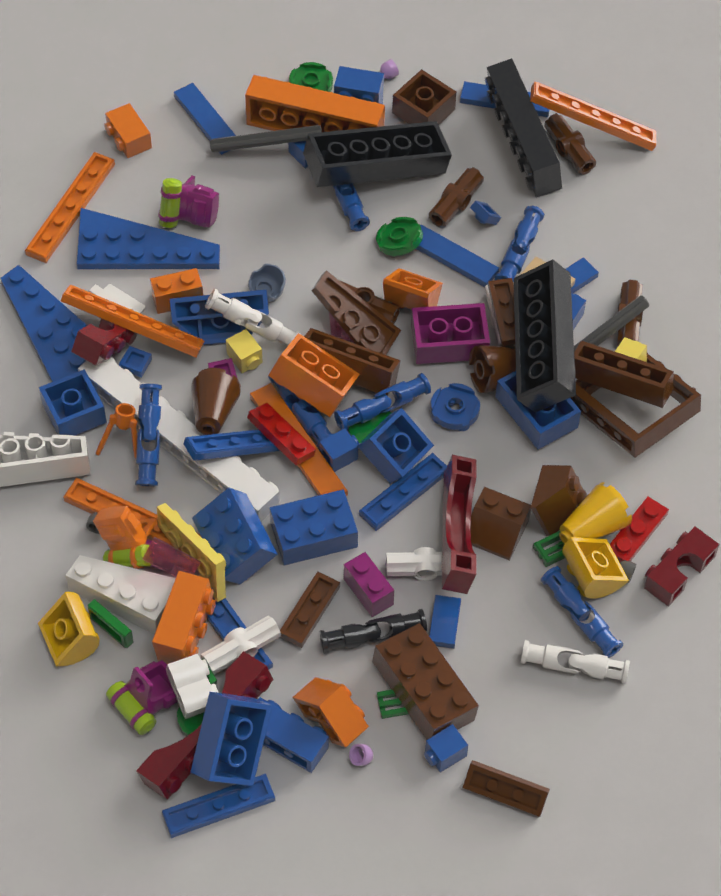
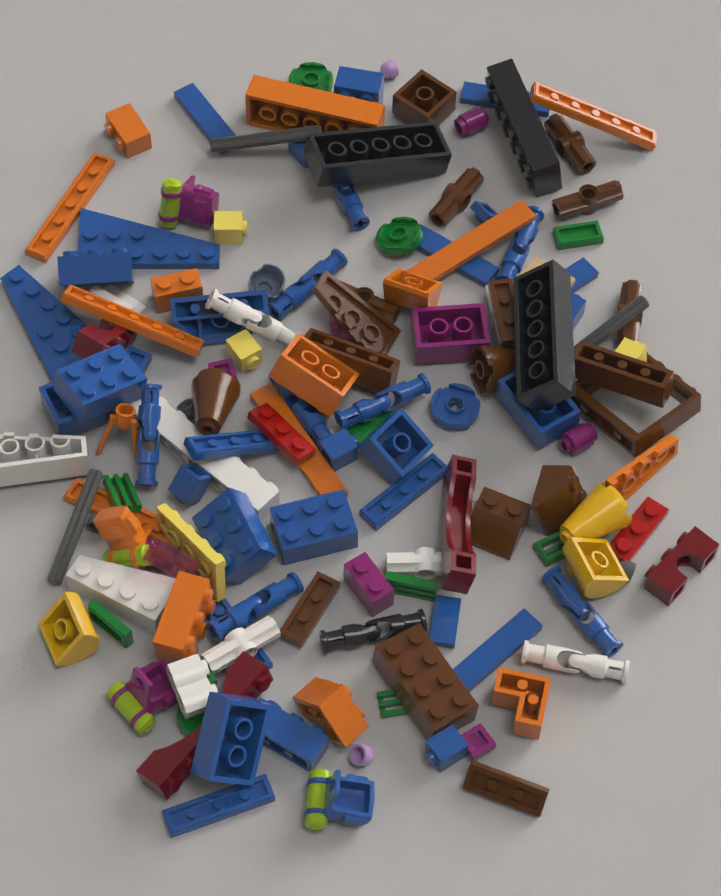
(75, 527): none -> dark grey axle
(95, 267): none -> blue brick
(99, 383): none -> blue brick
(125, 480): none -> green tile
(187, 408): none -> dark grey hinge
(190, 483): none -> blue brick
(229, 227): none -> light yellow brick
(252, 608): none -> blue piece
(301, 290): none -> blue piece
(338, 798): none -> blue piece
(412, 586): none -> green tile
(471, 121): none -> magenta brick
(475, 242): none -> orange tile
(478, 742): none -> magenta plate
(497, 649): none -> blue tile
(525, 694): none -> orange brick
(578, 235): none -> green tile
(578, 438): none -> magenta brick
(587, 199): none -> reddish brown piece
(643, 468): none -> orange wing

